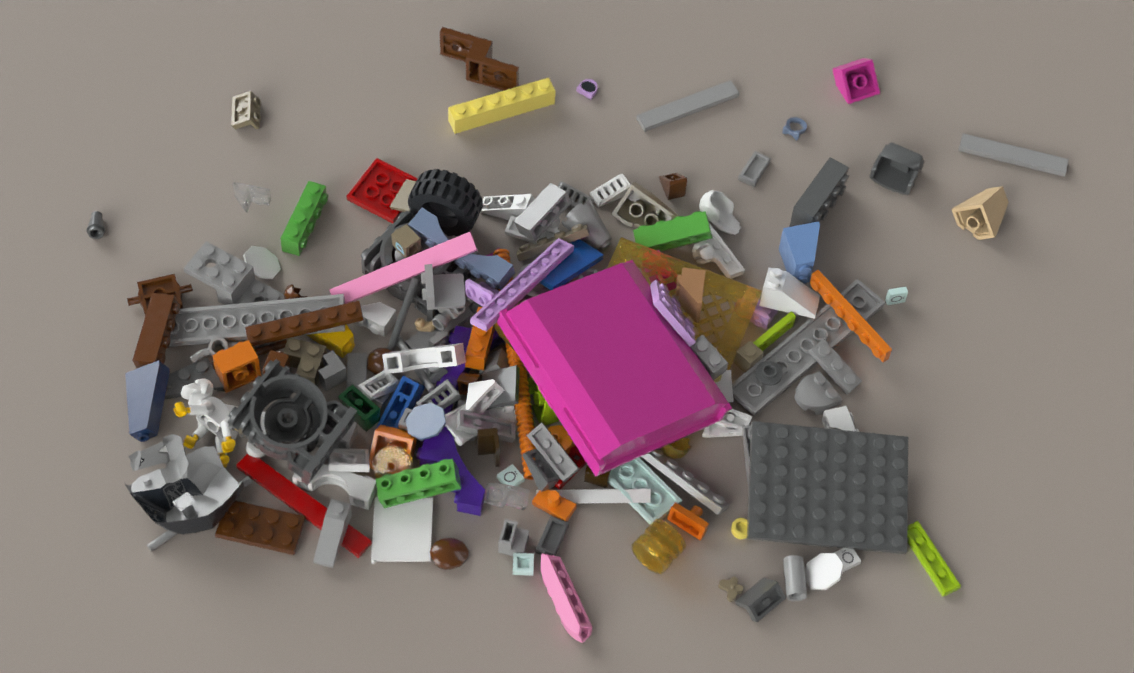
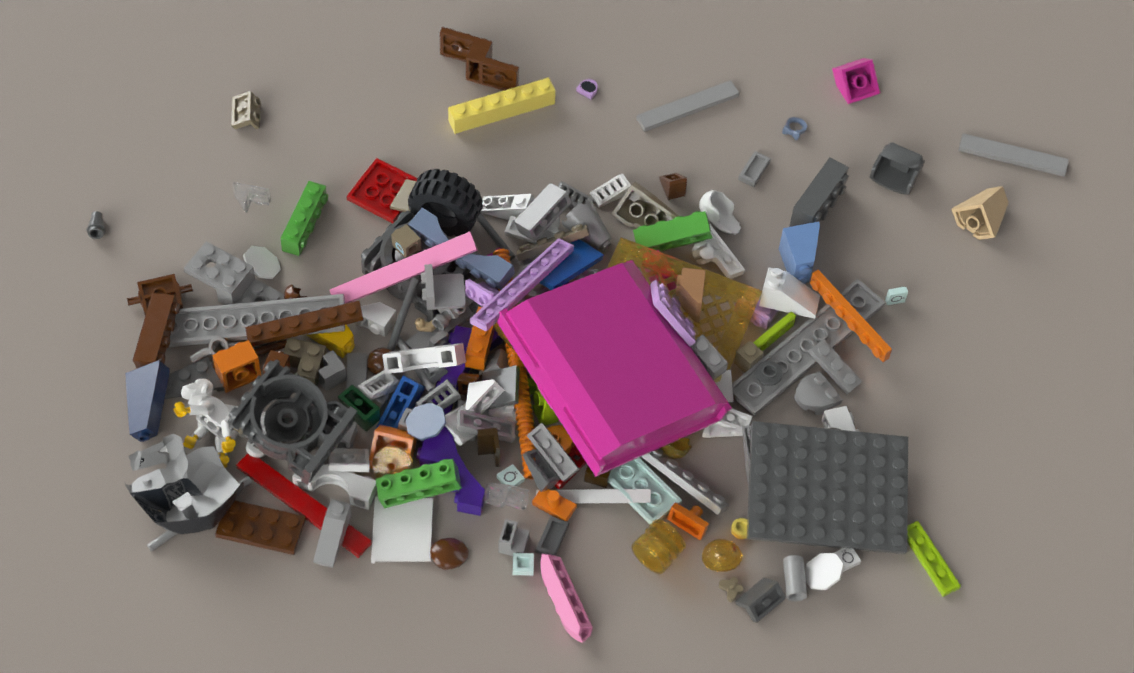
(493, 234): none -> dark grey bar
(721, 555): none -> clear yellow hat

